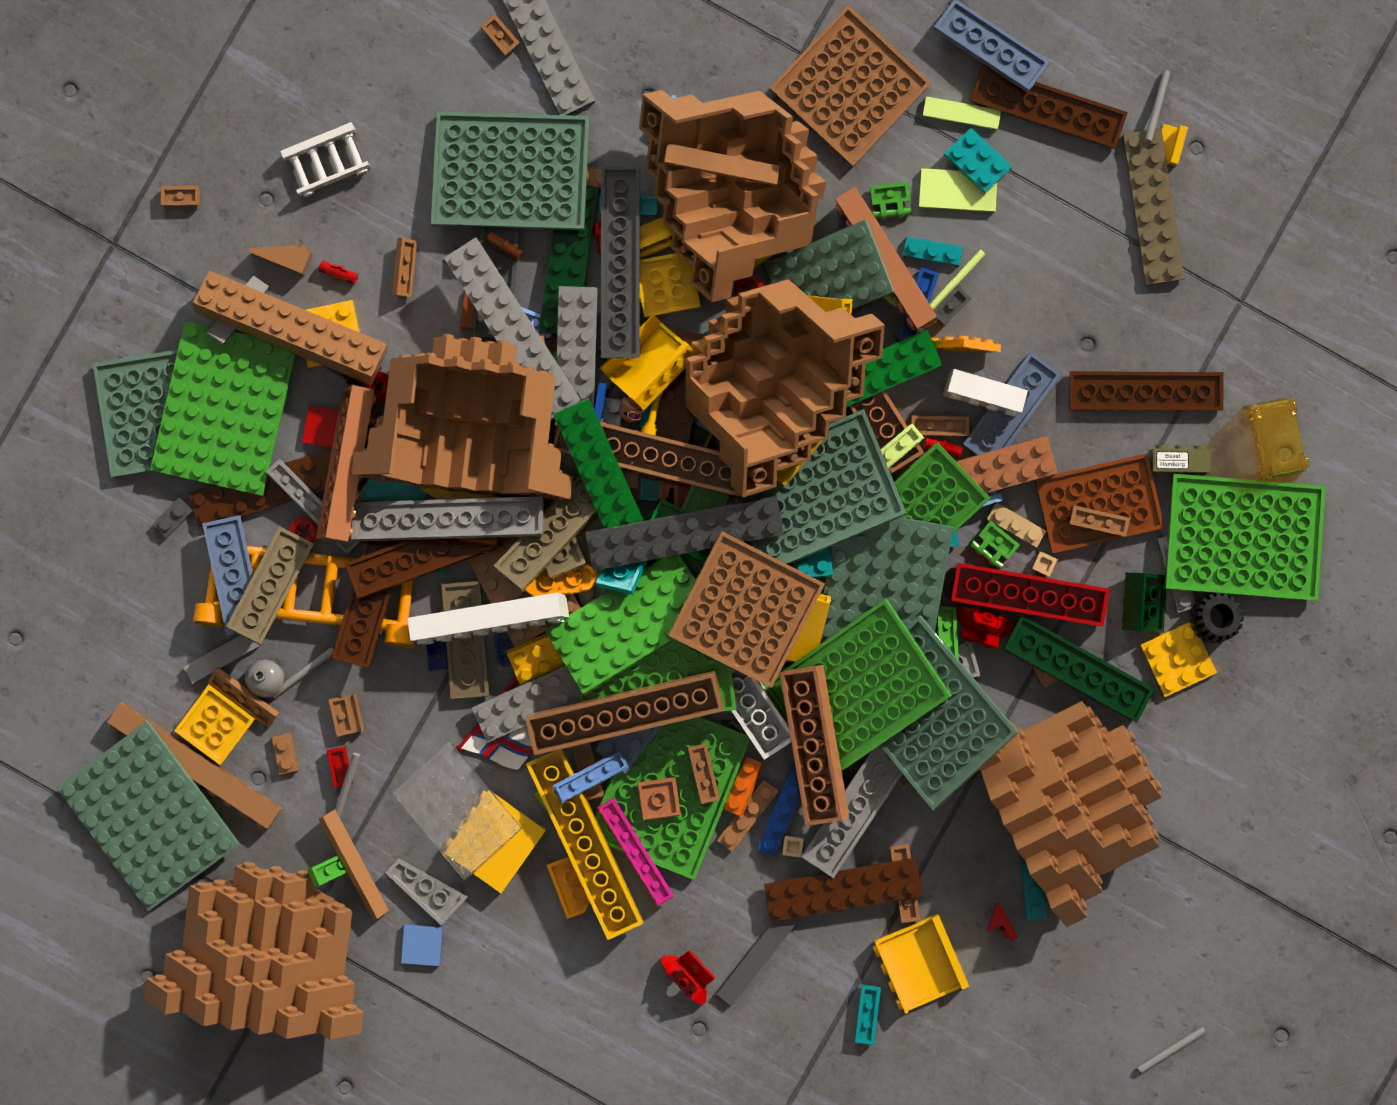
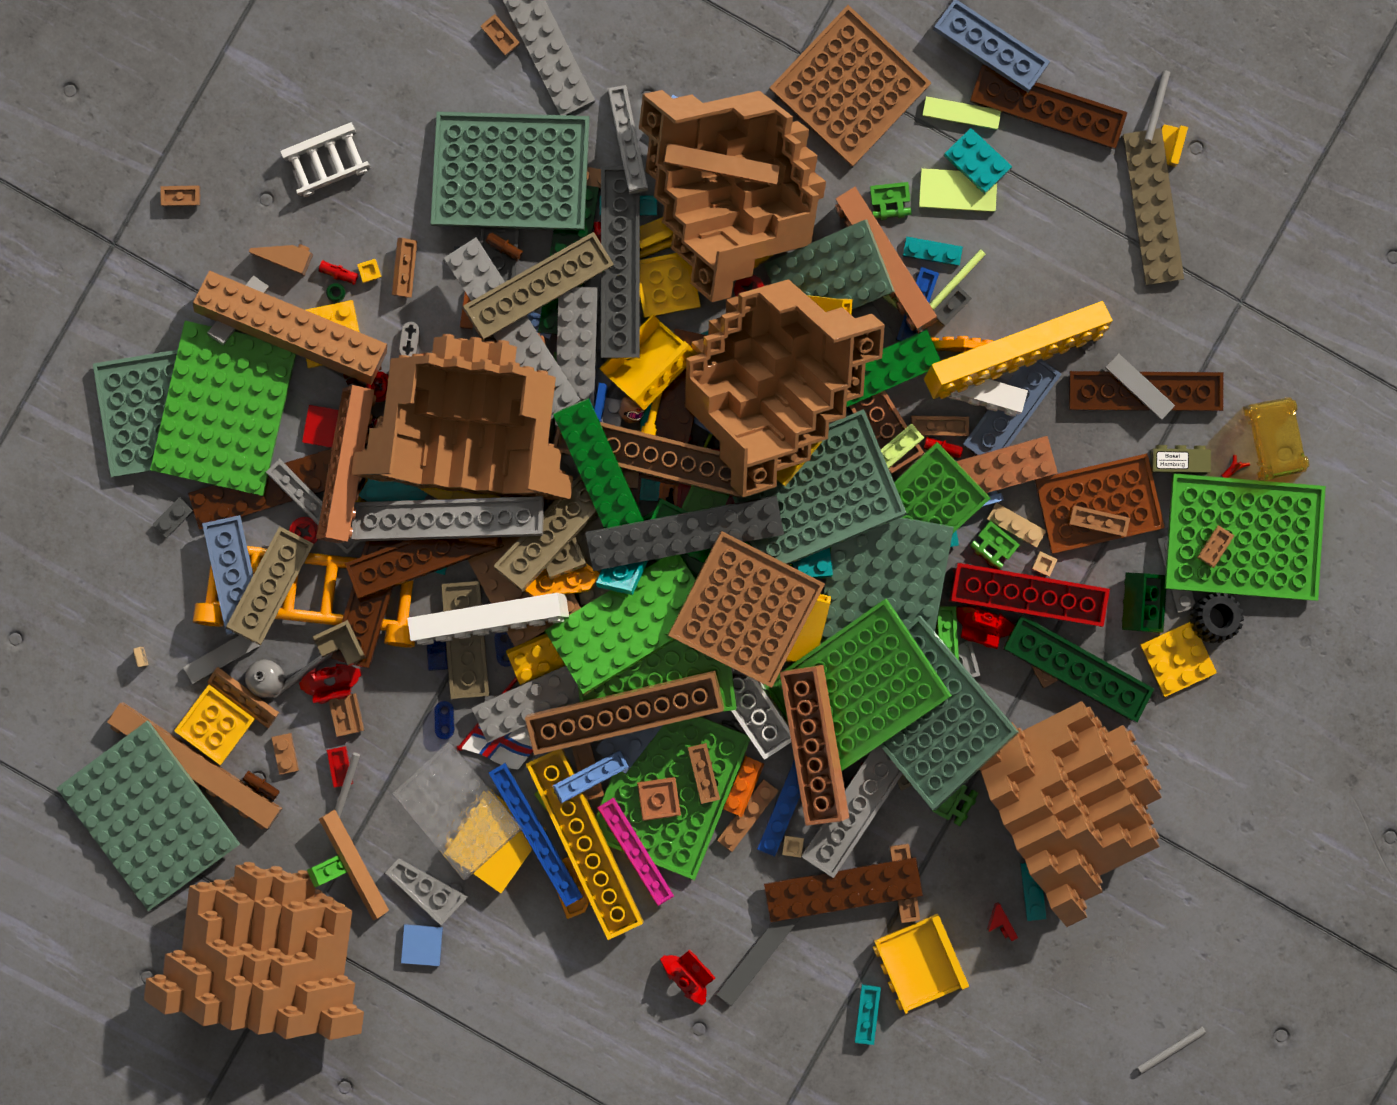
(140, 656): none -> tan tile
(261, 785): none -> reddish brown axle
(335, 286): none -> dark green plate
(340, 638): none -> dark tan panel
(344, 676): none -> red piece
(369, 270): none -> yellow plate
(405, 338): none -> light grey beam
(444, 720): none -> clear blue plate
(535, 834): none -> blue plate
(537, 286): none -> dark tan plate
(627, 139): none -> light grey tile
(949, 806): none -> bright green plate
(1017, 350): none -> yellow brick
(1140, 386): none -> light grey tile
(1215, 546): none -> medium nougat plate
(1234, 467): none -> red bar

